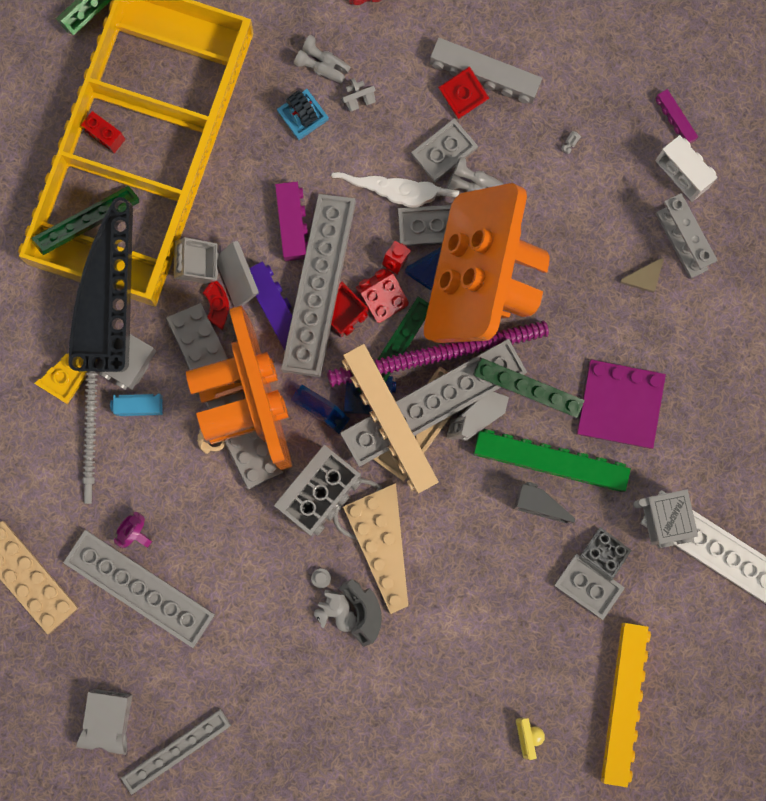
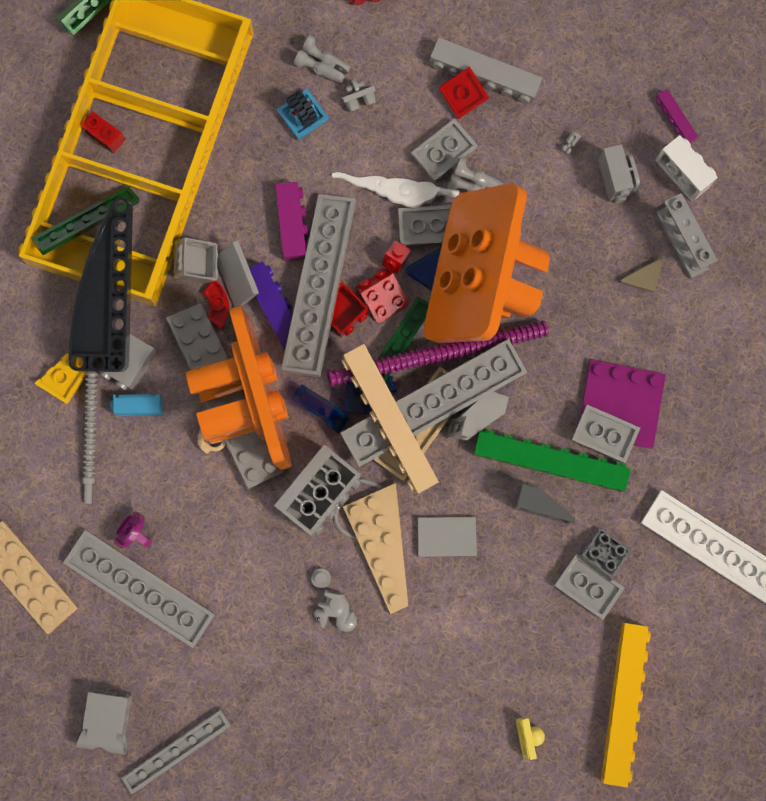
(367, 609): dark grey arch -> none
(447, 537): none -> light grey tile
(528, 387): dark green plate -> none
(605, 434): none -> light grey plate
(618, 173): none -> light grey brick
(669, 518): light grey container -> none

